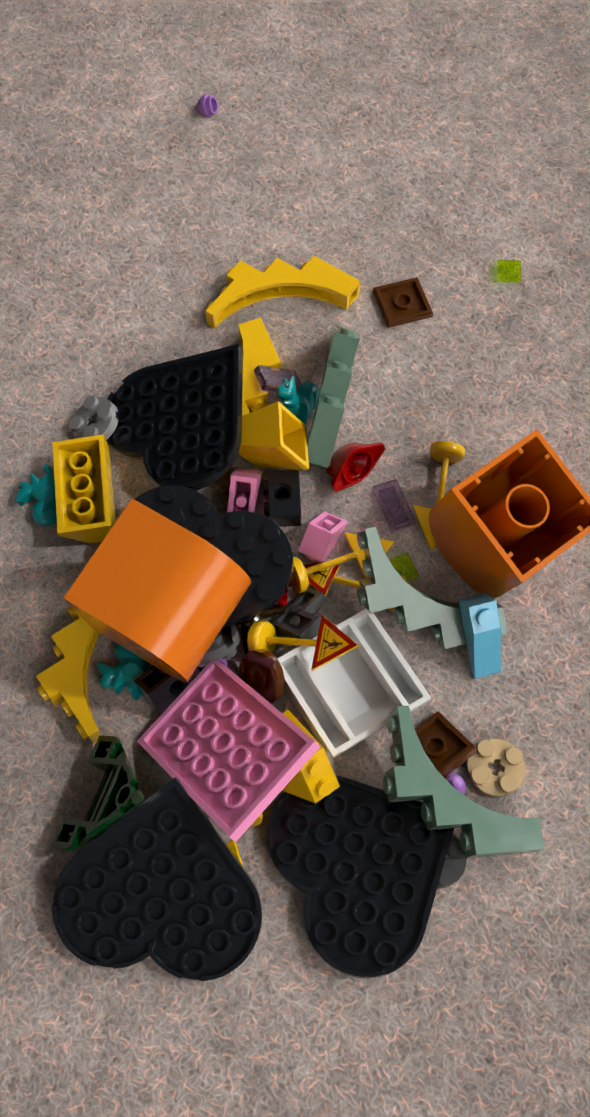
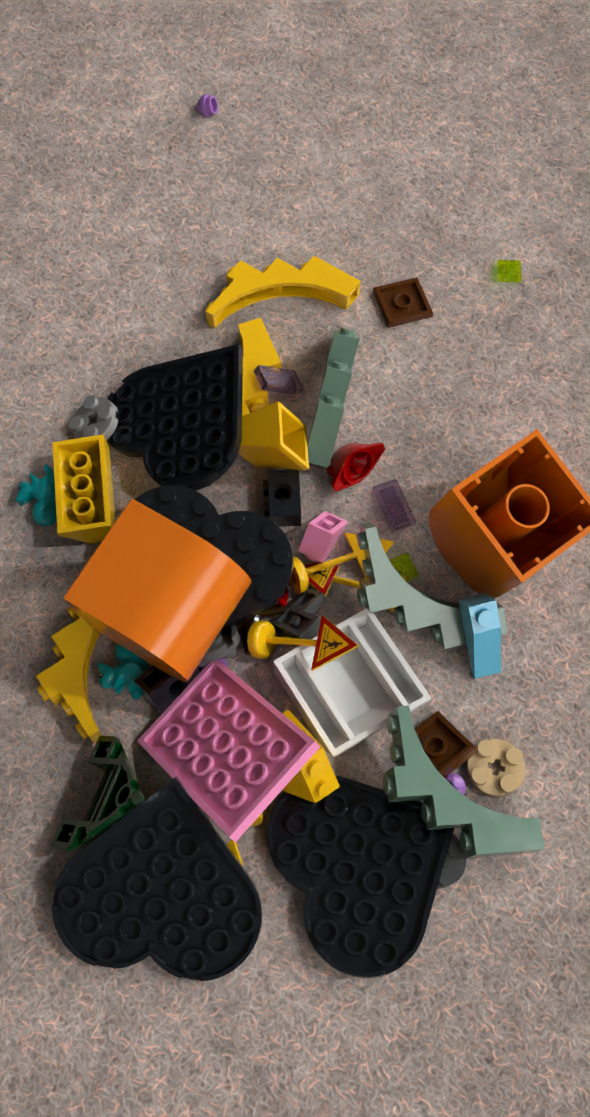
(244, 490): bright pink slope -> none
(263, 674): reddish brown tile -> none
(301, 402): teal animal -> none
(447, 453): yellow piece -> none

